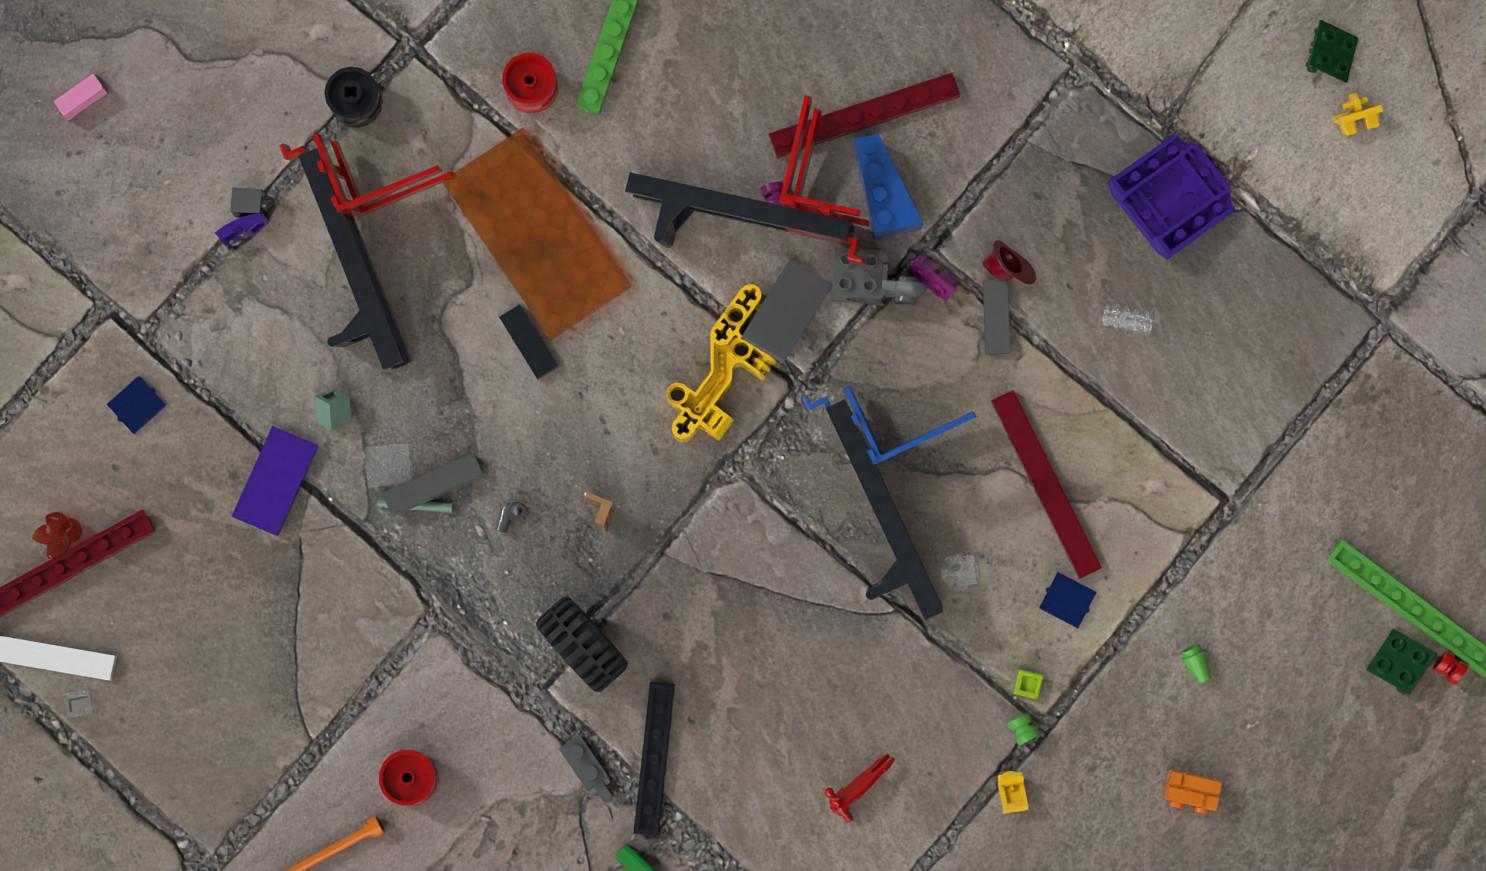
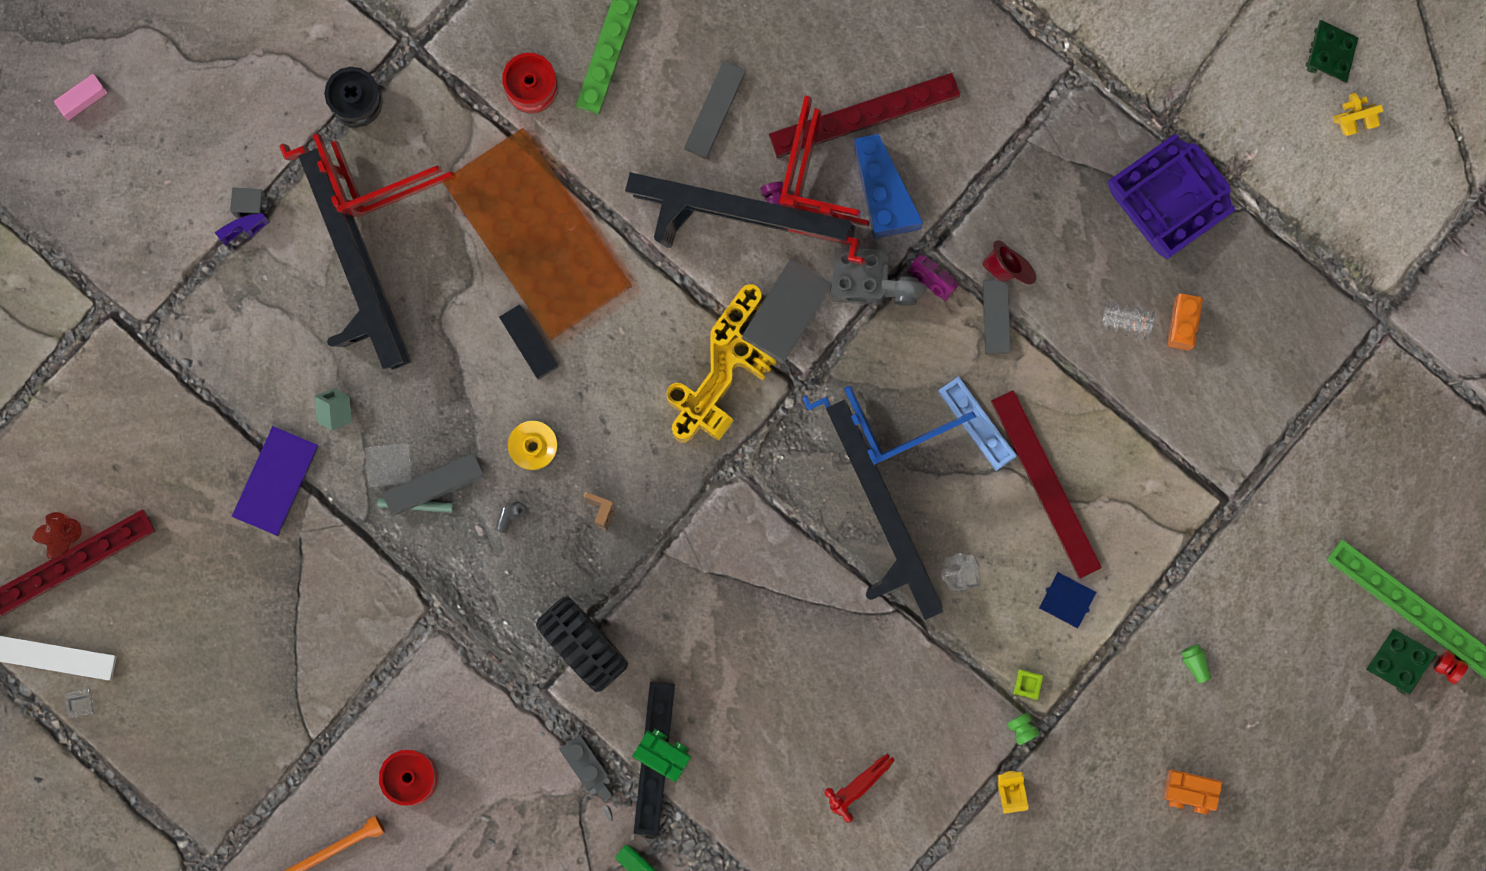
(136, 404): clear blue piece -> none
(528, 433): none -> yellow dish
(662, 756): none -> green brick
(714, 110): none -> dark grey tile
(979, 428): none -> light blue tile
(1184, 322): none -> orange brick

